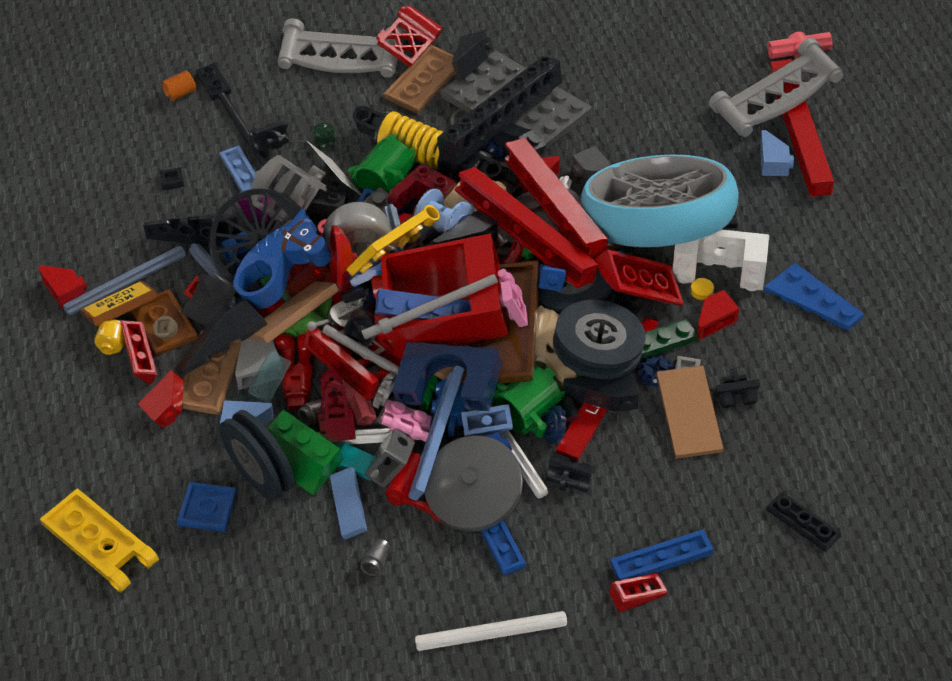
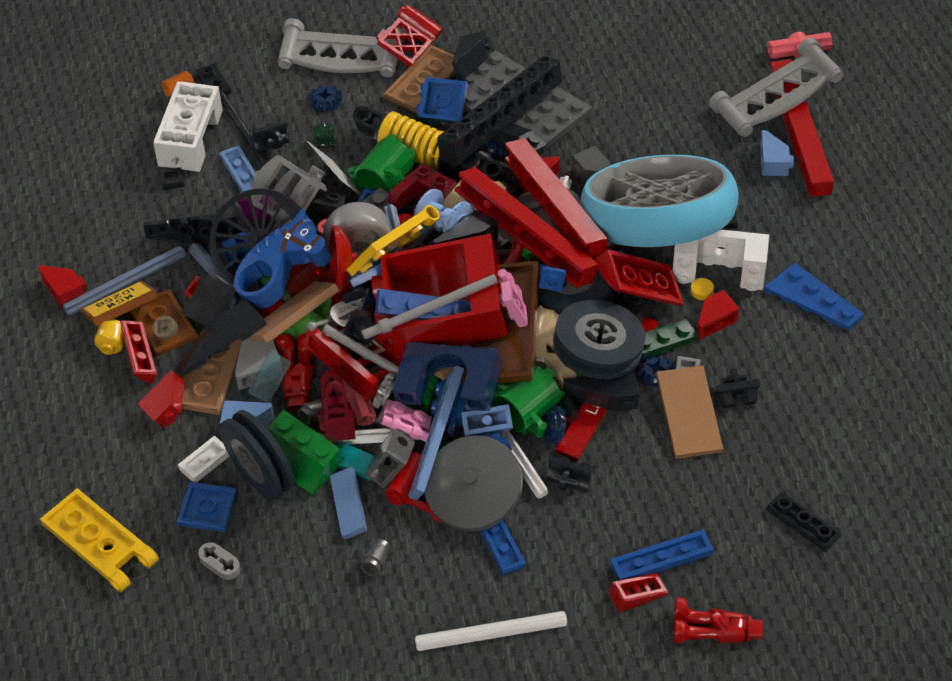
(184, 124): none -> white plate
(204, 459): none -> white plate
(216, 565): none -> light grey beam
(332, 102): none -> dark blue gear
(441, 101): none -> blue plate
(724, 625): none -> red piece

